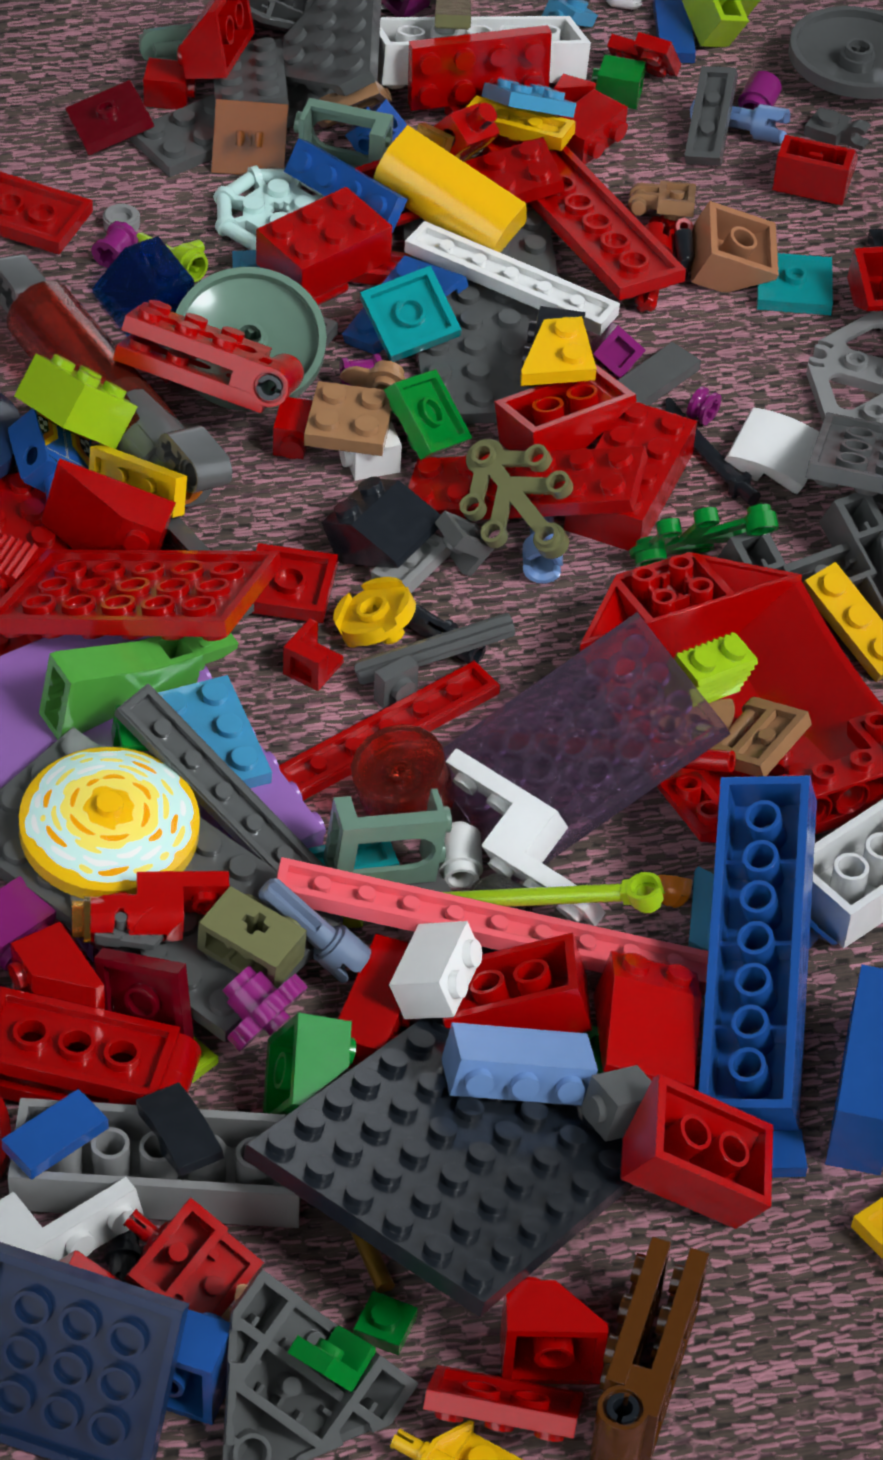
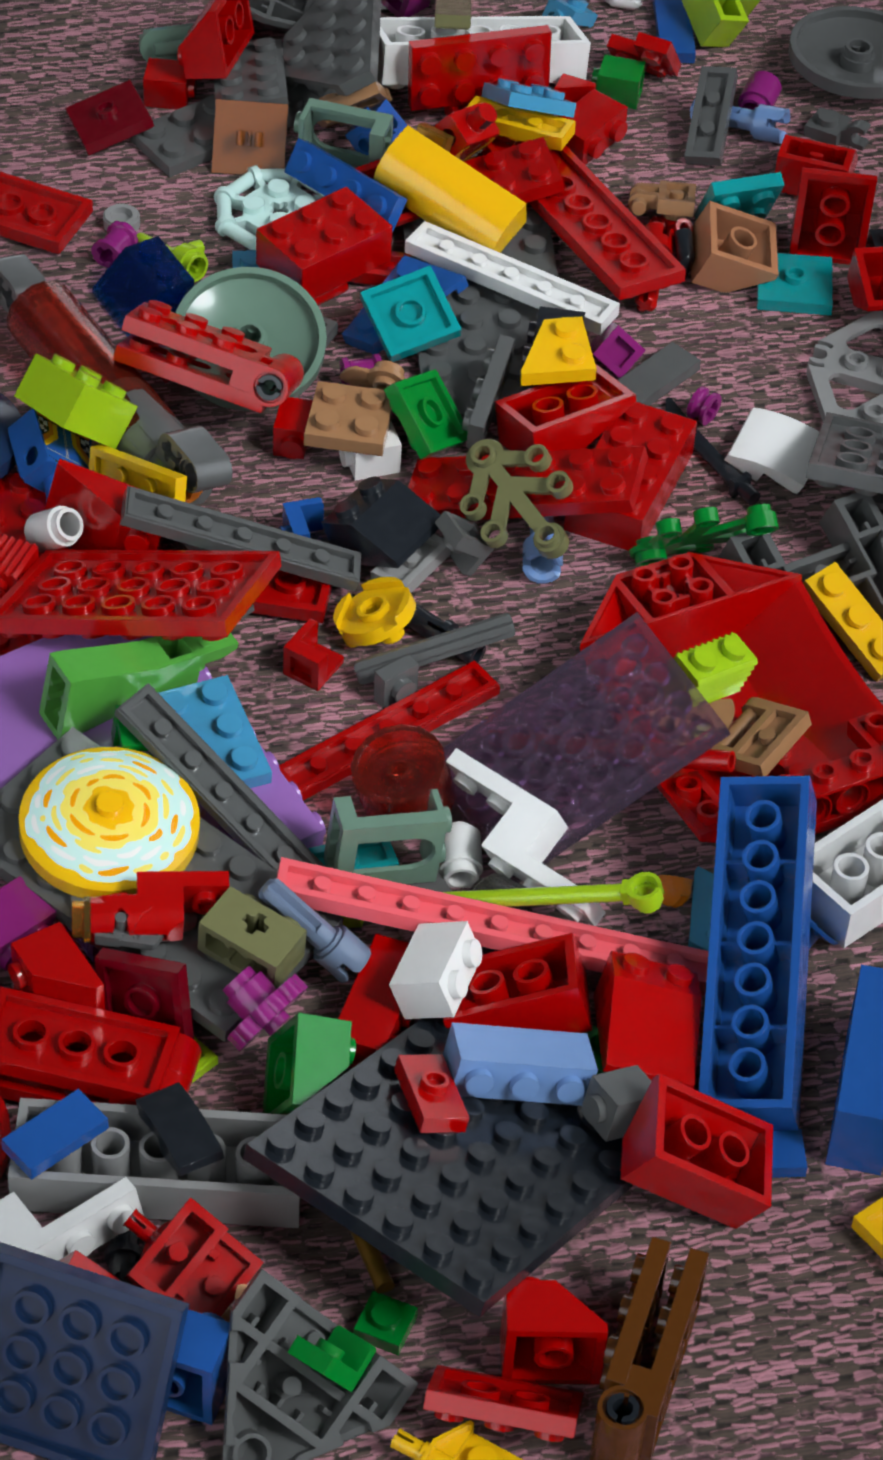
(54, 528): none -> white brick
(225, 532): none -> dark grey tile
(303, 516): none -> blue bracket
(431, 1093): none -> red plate
(487, 390): none -> dark grey plate
(747, 194): none -> teal plate
(832, 214): none -> red slope

